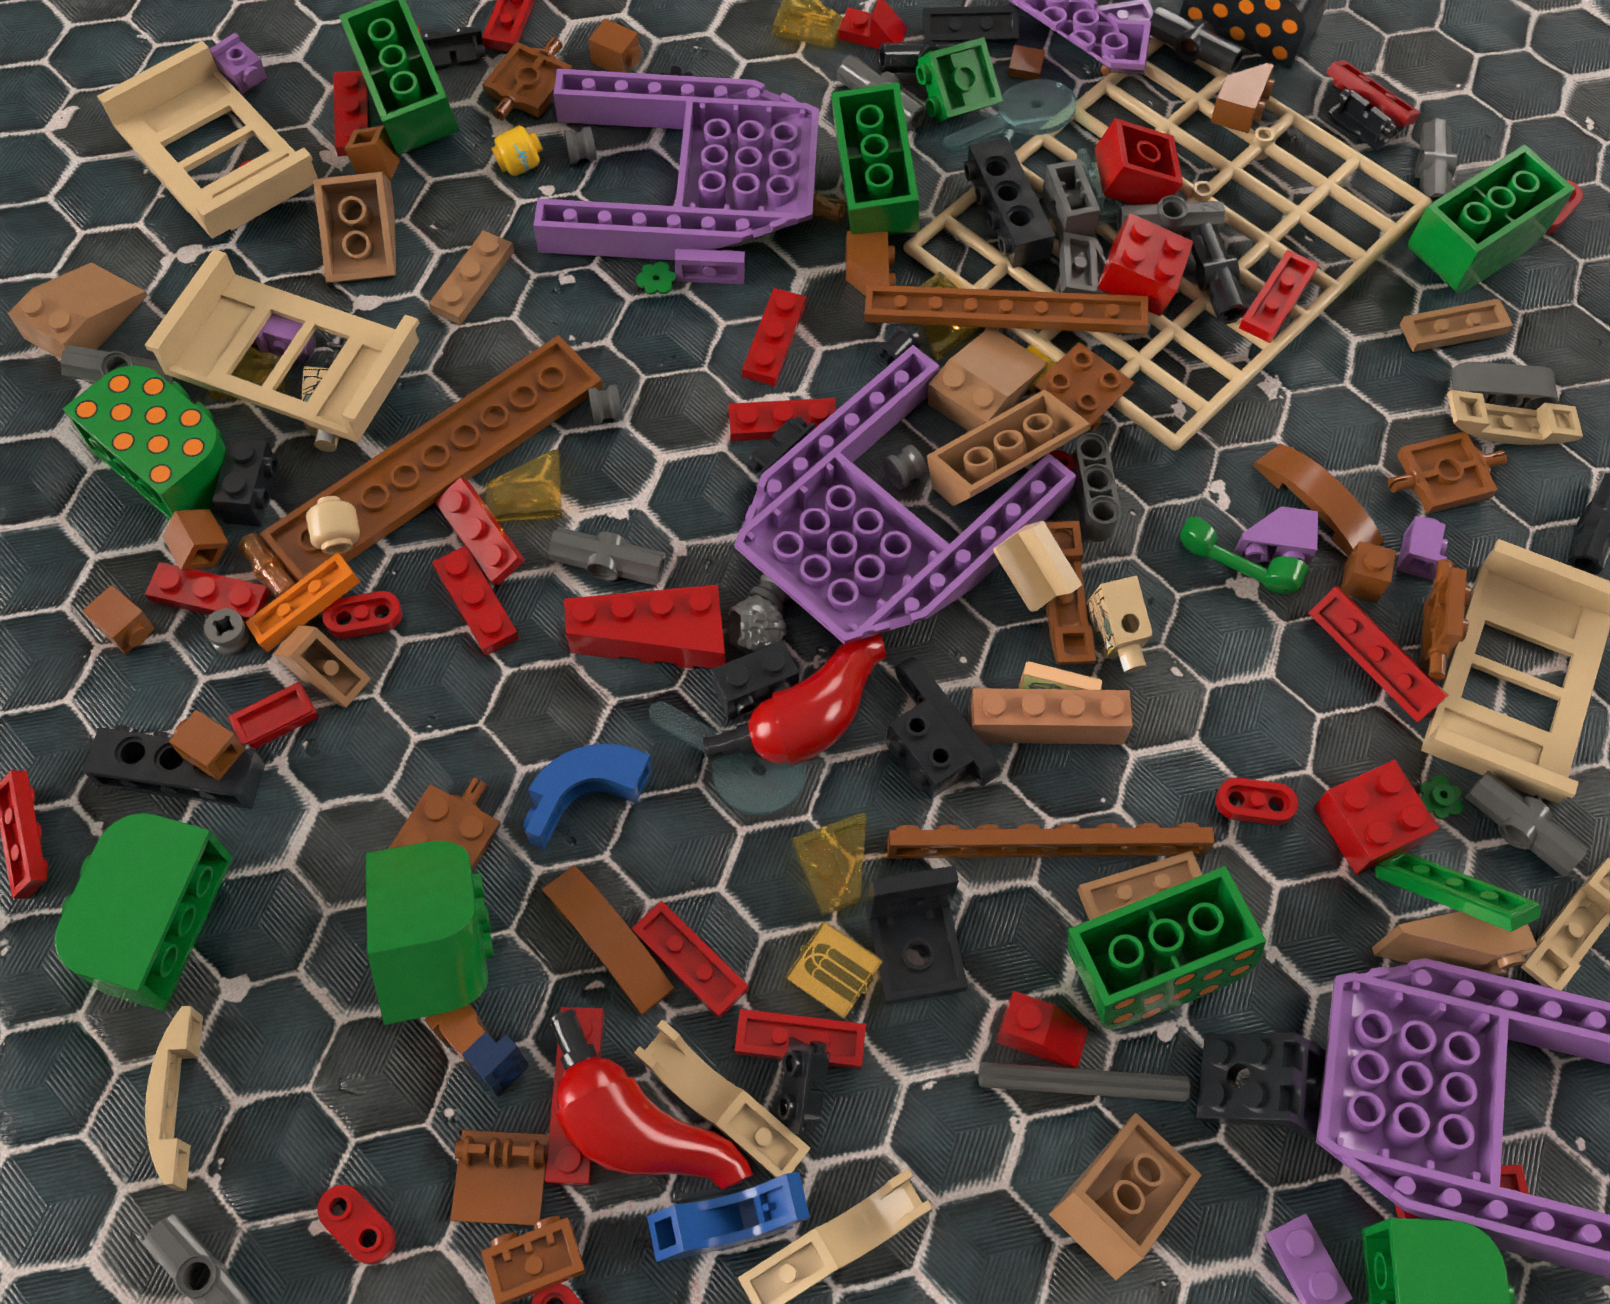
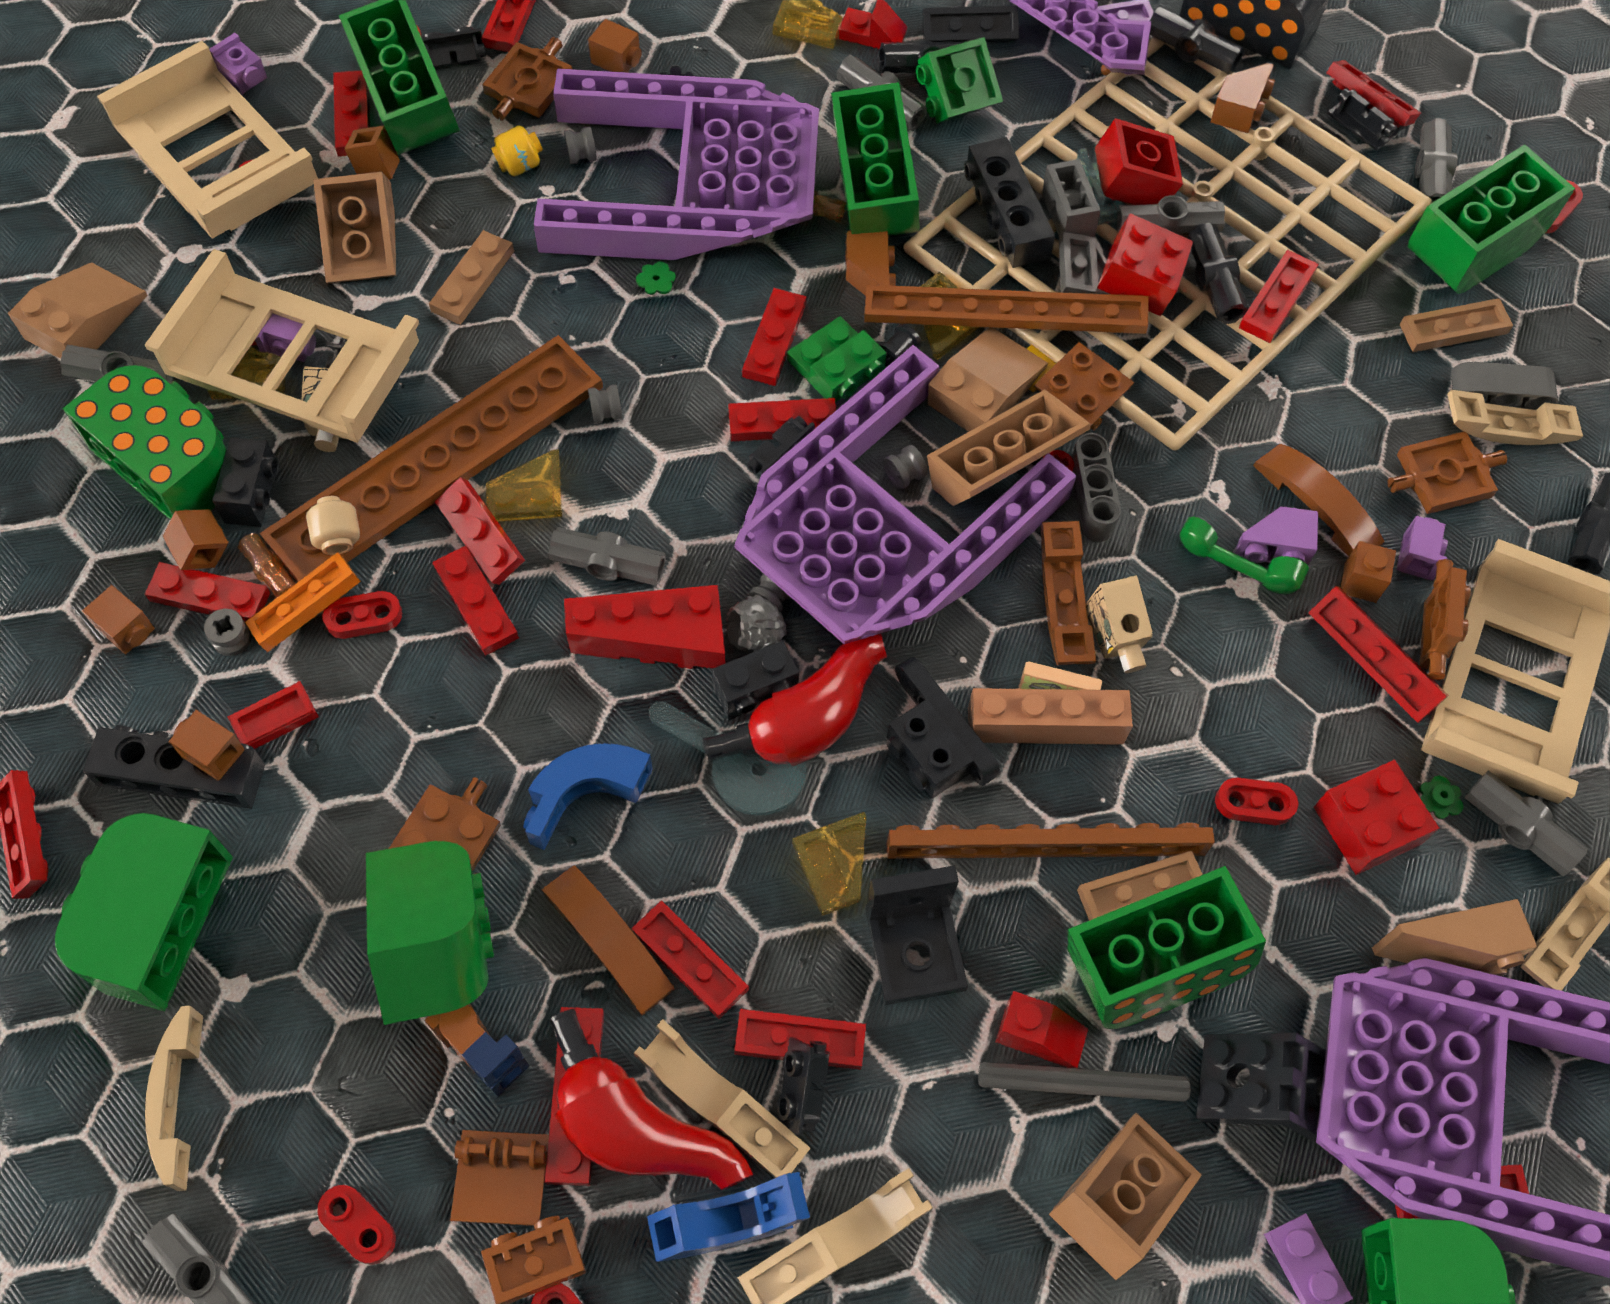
(322, 665): medium nougat slope -> none
(710, 266): medium lavender plate -> none
(833, 969): clear yellow piece -> none
(838, 359): none -> green plate
(1018, 113): clear light blue piece -> none
(1026, 63): dark orange tile -> none
(1036, 565): tan panel -> none
(1458, 891): green tile -> none

